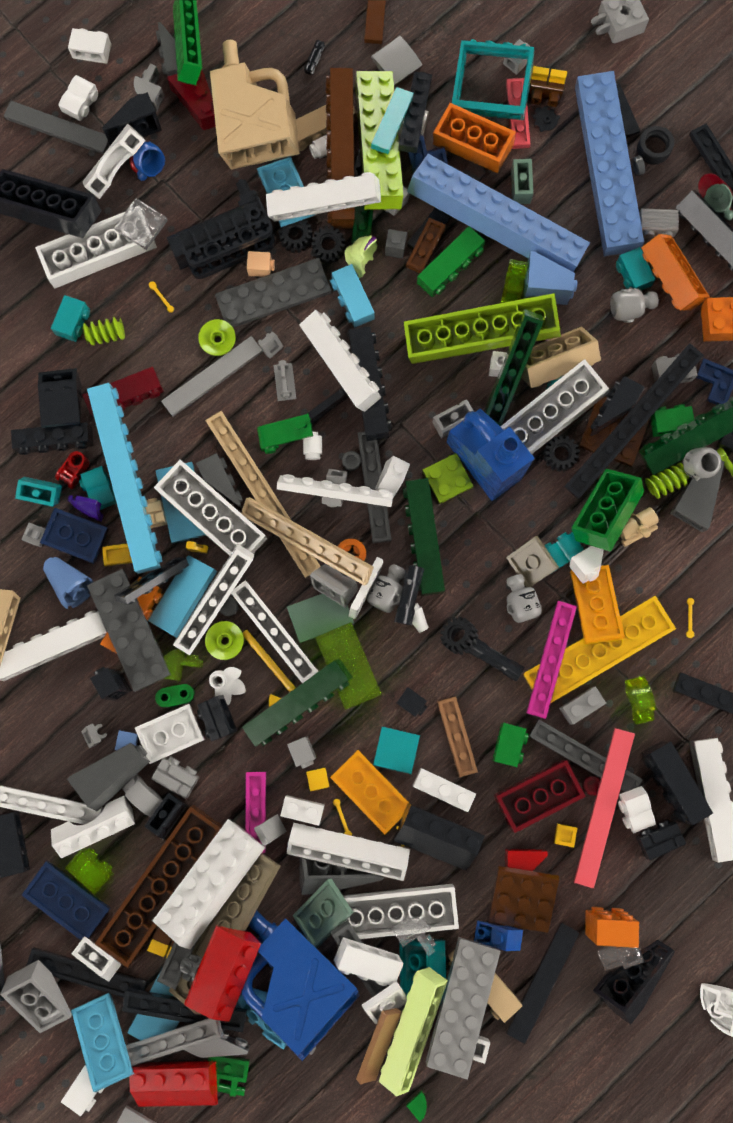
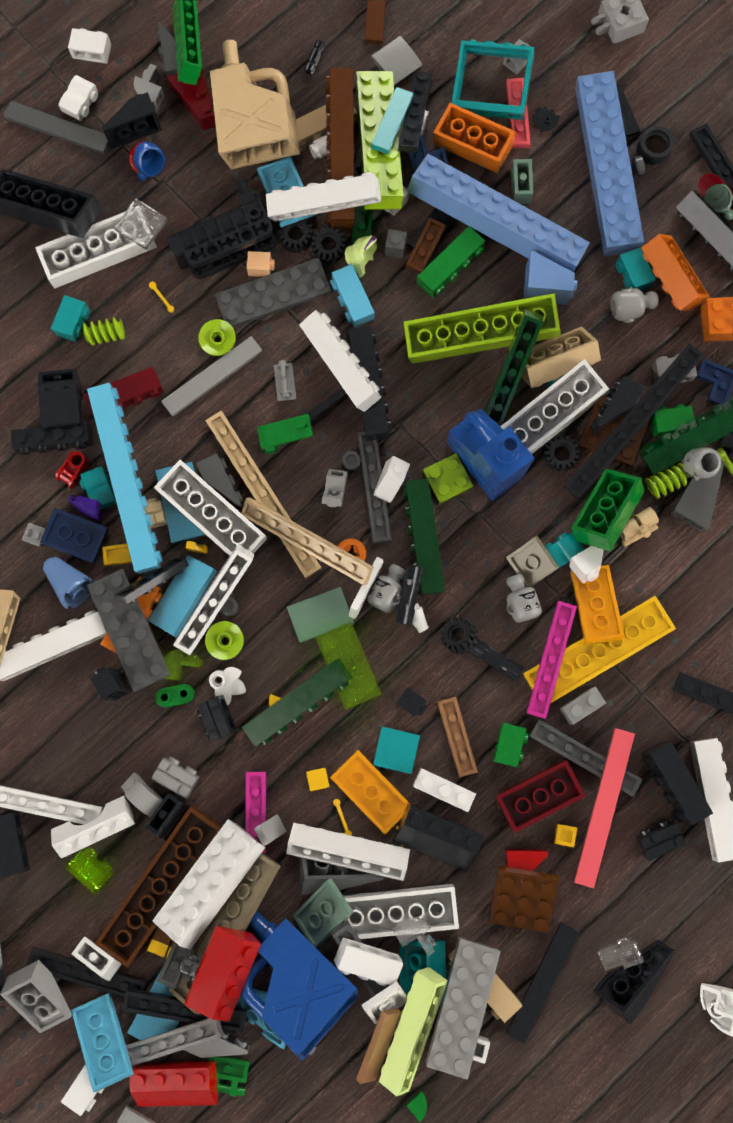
(38, 491): teal brick -> none
(66, 901): dark blue plate -> none
(91, 736): light grey tile -> none
(108, 775): dark grey slope -> none
(120, 150): white arch -> none
(125, 738): medium blue tile -> none
(169, 733): white plate -> none
(268, 660): yellow bar -> none
(270, 344): light grey tile -> none
(274, 632): white brick -> none
(302, 752): light grey brick -> none
(302, 810): white brick -> none
(312, 447): white brick -> none
(334, 584): light grey slope -> none
(339, 491): white plate -> none
(450, 418): light grey brick -> none
(496, 363): white brick -> none
(498, 936): blue slope -> none
(514, 281): clear neon green brick -> none
(552, 91): reddish brown hips -> none
(591, 785): dark red tile -> none
(611, 927): orange brick -> none
(637, 809): white brick -> none
(641, 699): clear neon green brick -> none
(659, 222): light grey brick -> none
(690, 634): yellow hinge -> none

